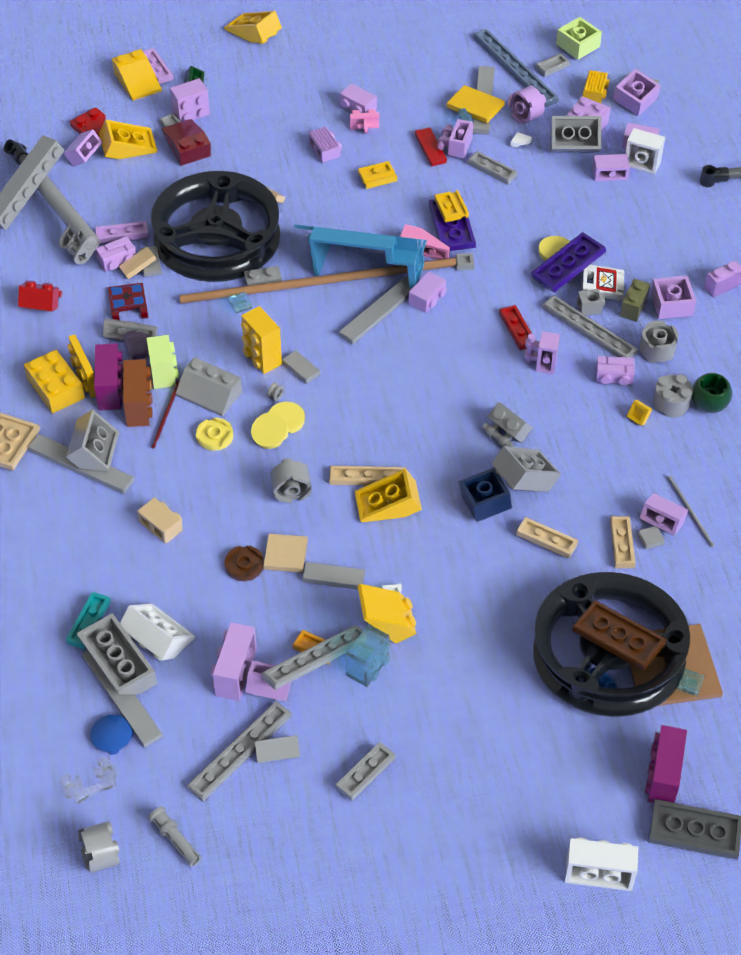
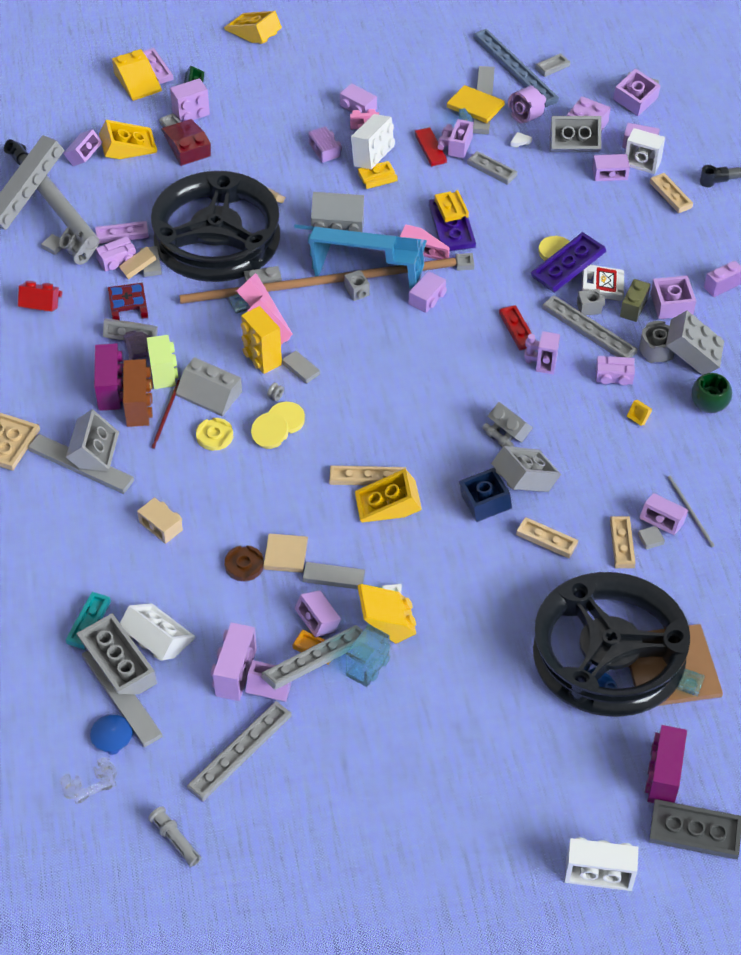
(51, 244): none -> light grey tile
(54, 381): yellow brick -> none
(82, 364): yellow plate -> none
(89, 120): red plate -> none
(97, 847): light grey brick -> none
(256, 295): none -> bright pink slope
(277, 748): light grey tile -> none
(290, 481): light grey brick -> none
(317, 613): none -> lavender brick
(338, 211): none -> light grey slope
(357, 285): none -> light grey brick
(365, 771): light grey plate -> none
(372, 141): none -> white brick
(376, 312): light grey tile -> none
(578, 38): yellowish green brick -> none
(596, 86): yellow brick -> none
(619, 635): reddish brown tile -> none
(671, 193): none -> tan plate
(673, 395): light grey brick -> none
(695, 343): none -> light grey brick

